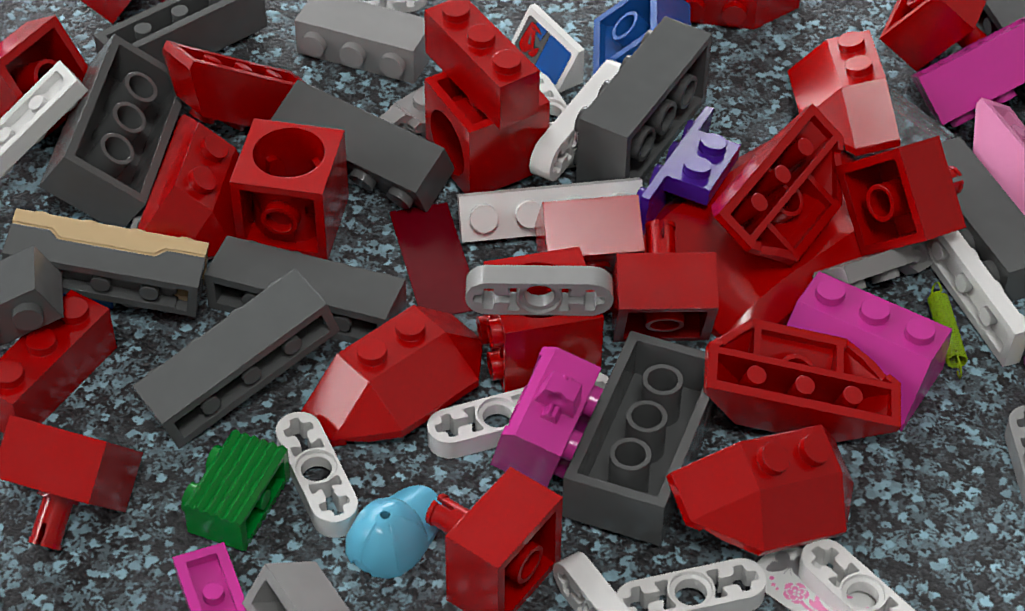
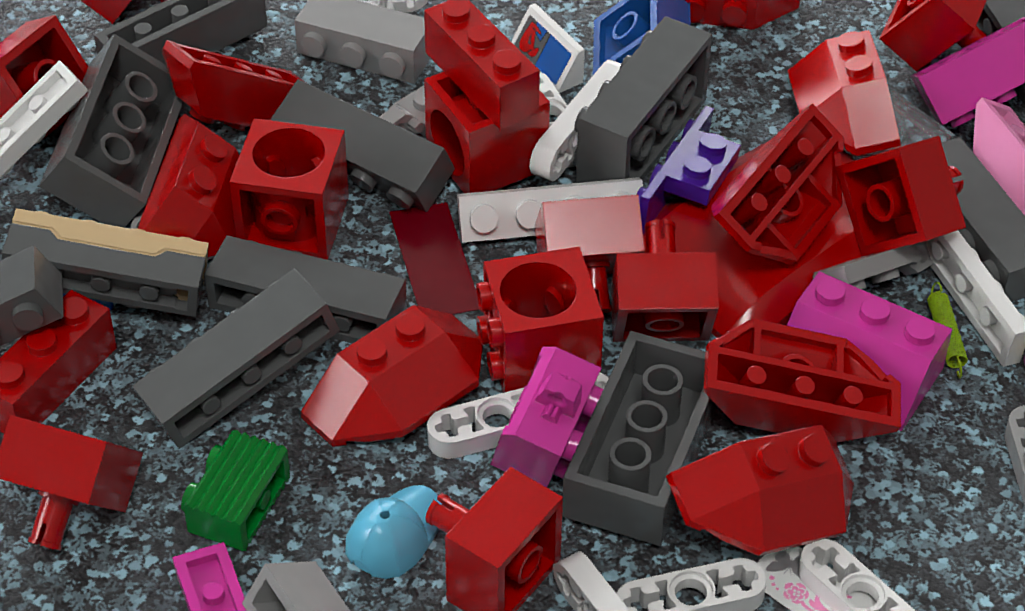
(315, 492): white beam -> none
(522, 277): light grey beam -> none

